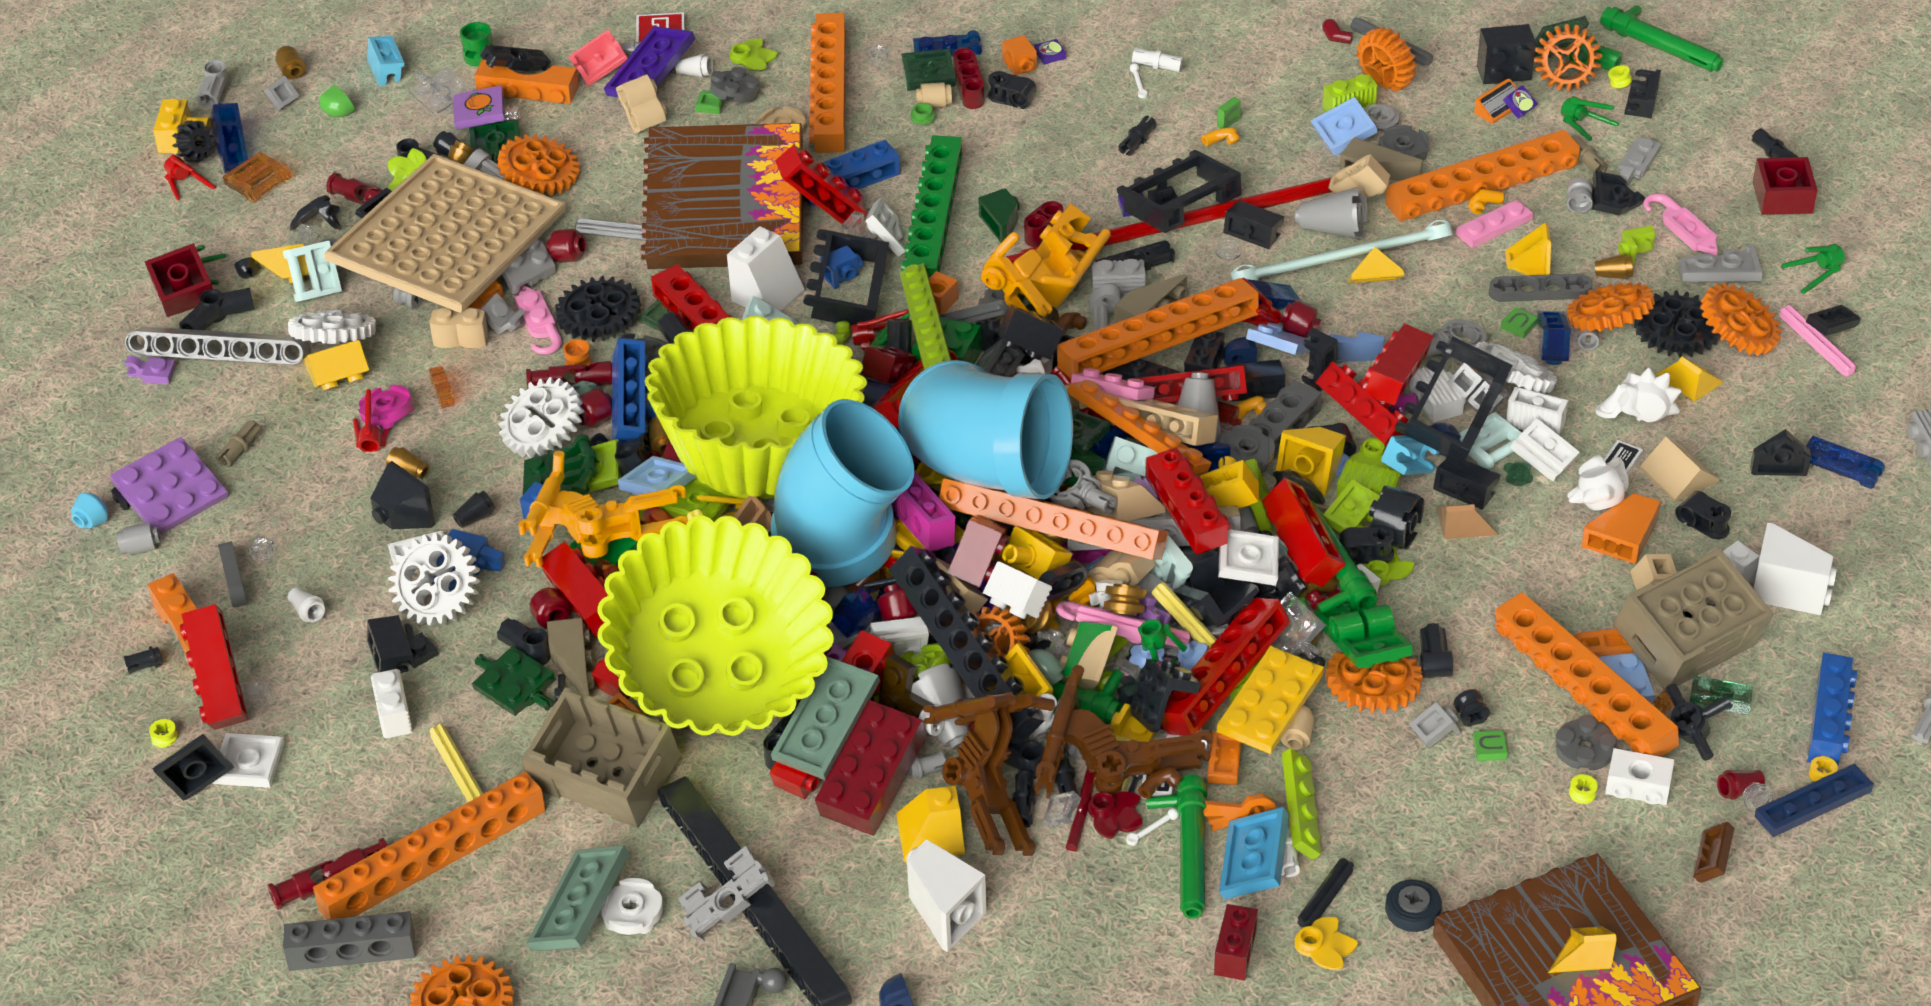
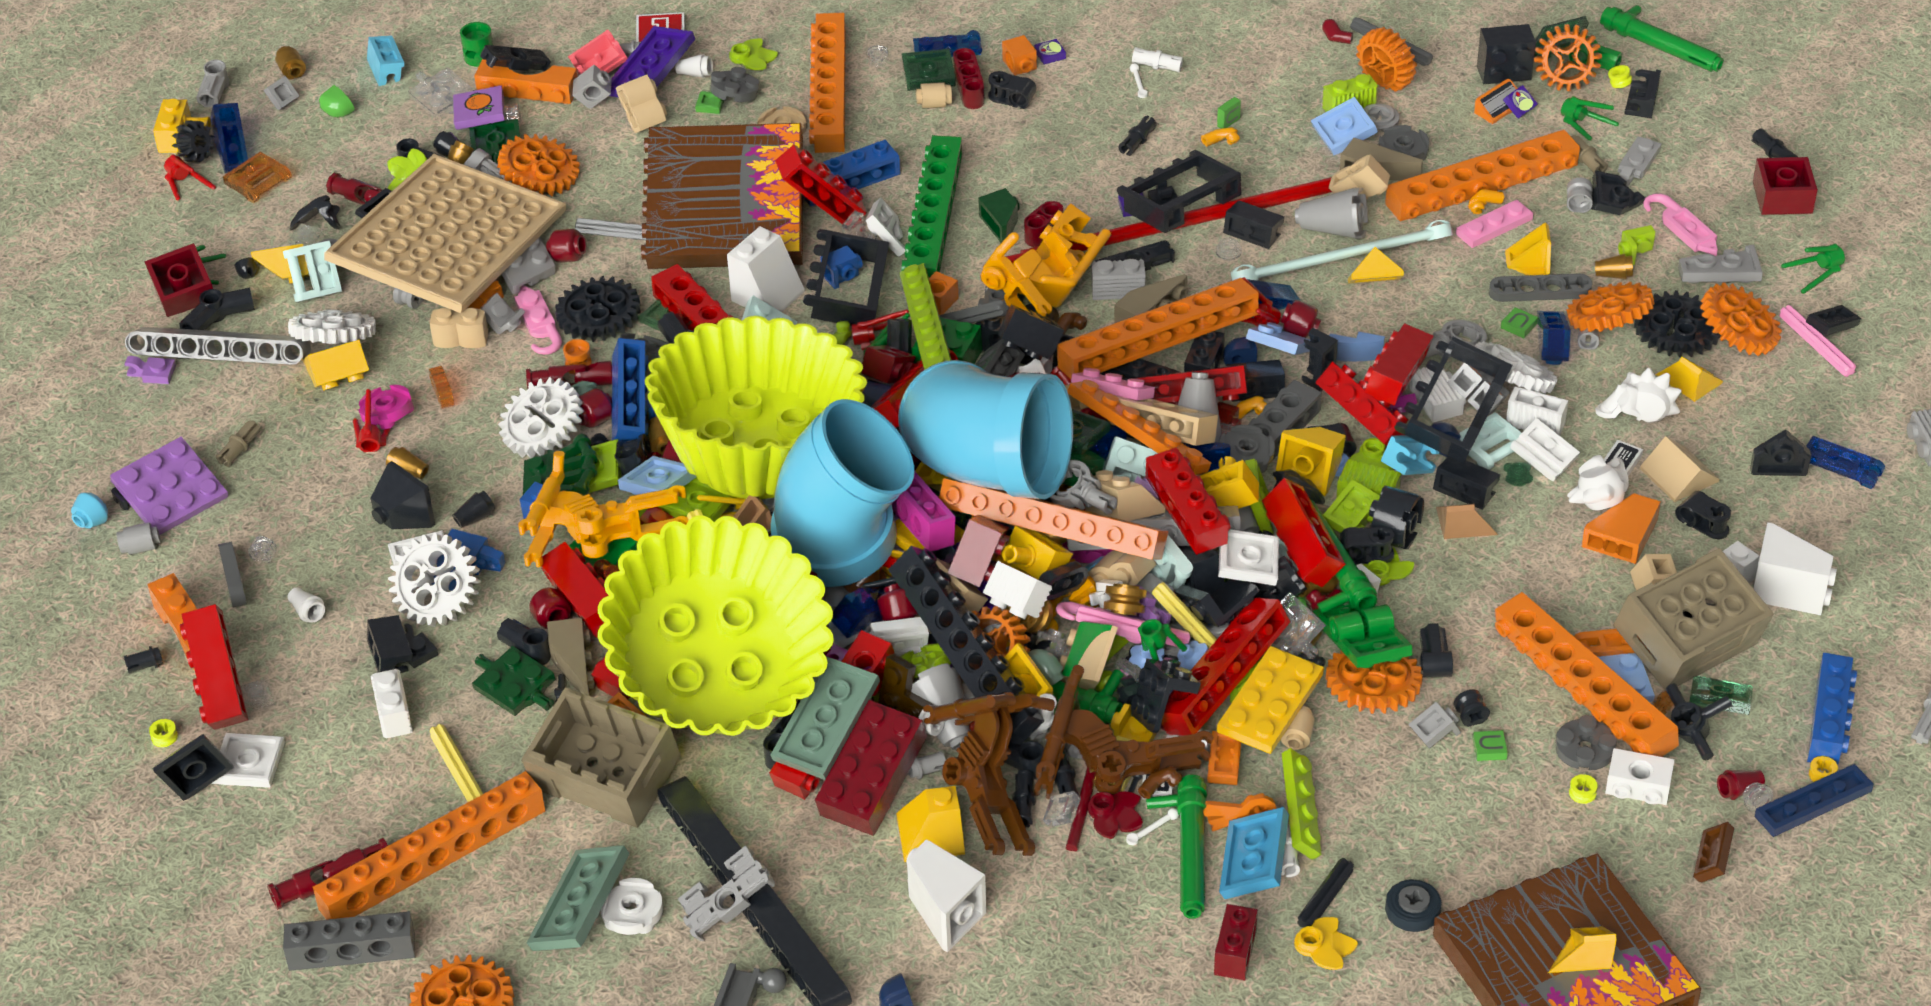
(592, 86): none -> light grey brick
(922, 114): bright green plate -> none
(1101, 309): light grey piece -> none

